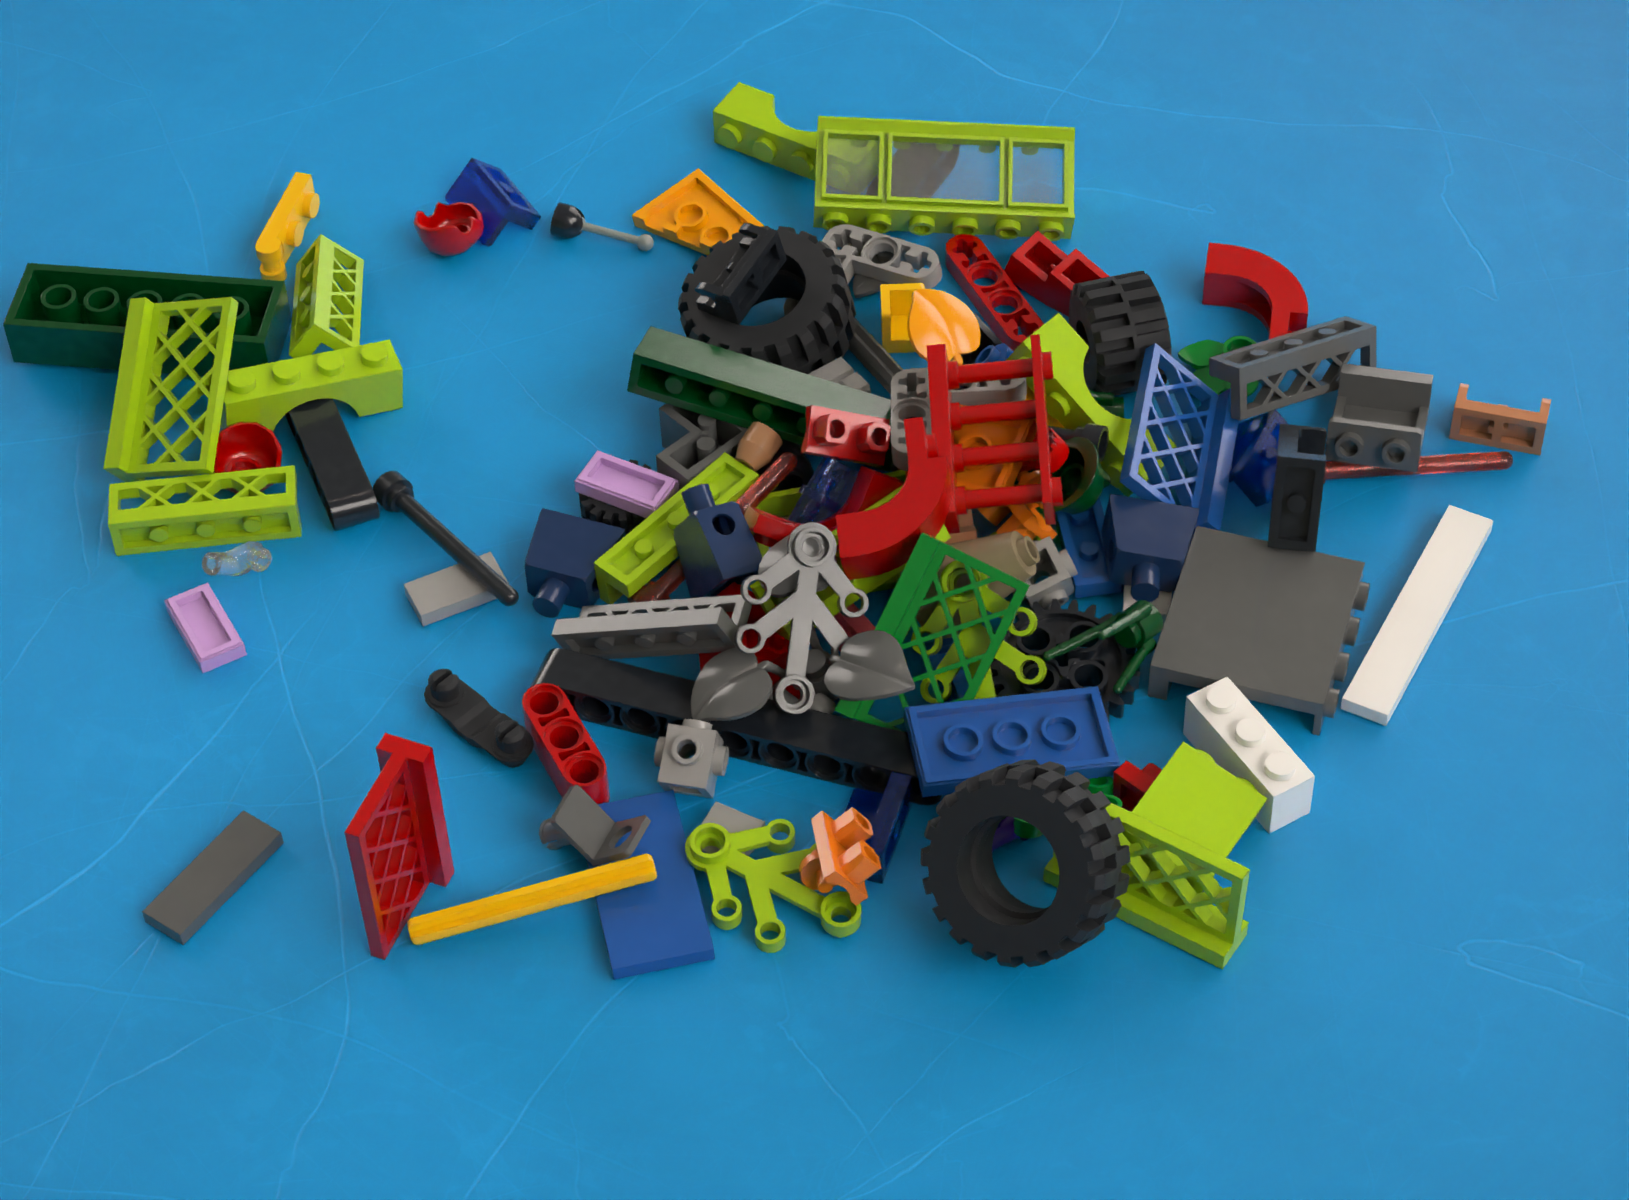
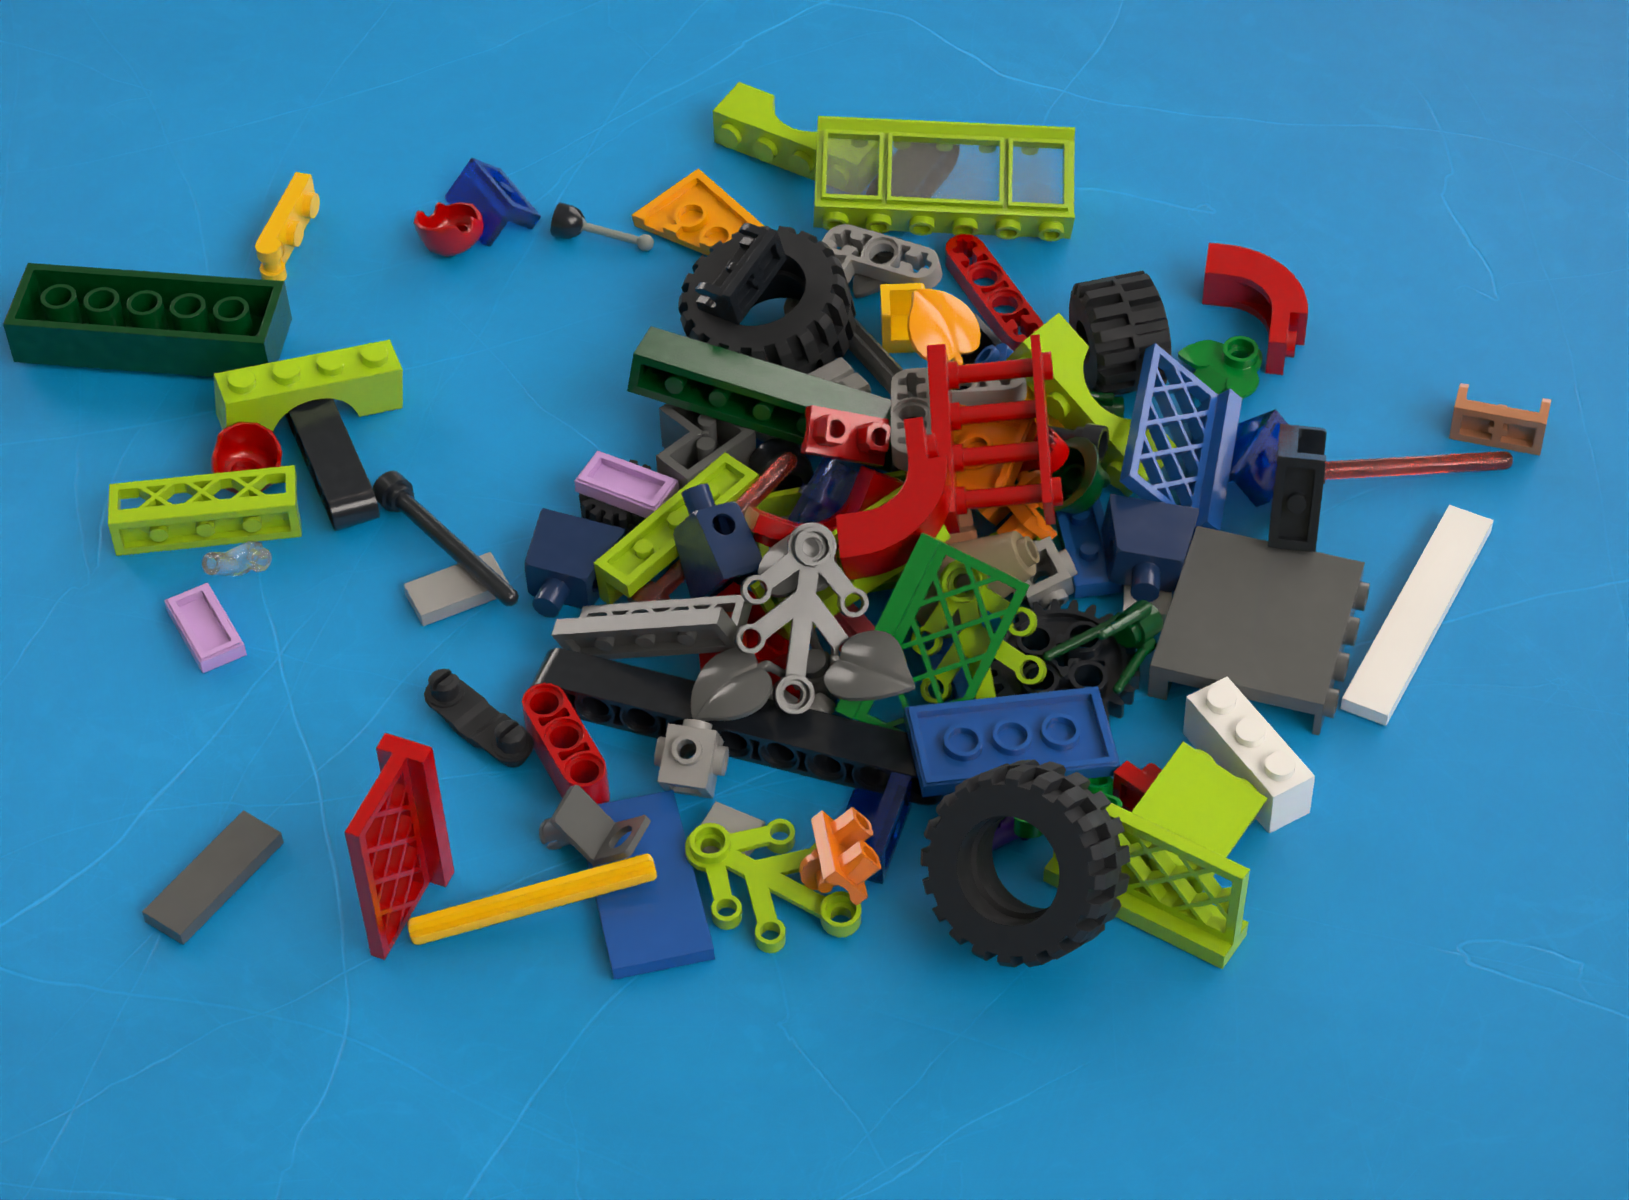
(141, 388): lime fence -> none
(318, 292): lime fence -> none
(758, 446): medium nougat hose -> none
(1049, 272): red slope -> none
(1297, 352): dark grey fence -> none
(1379, 417): dark grey panel -> none

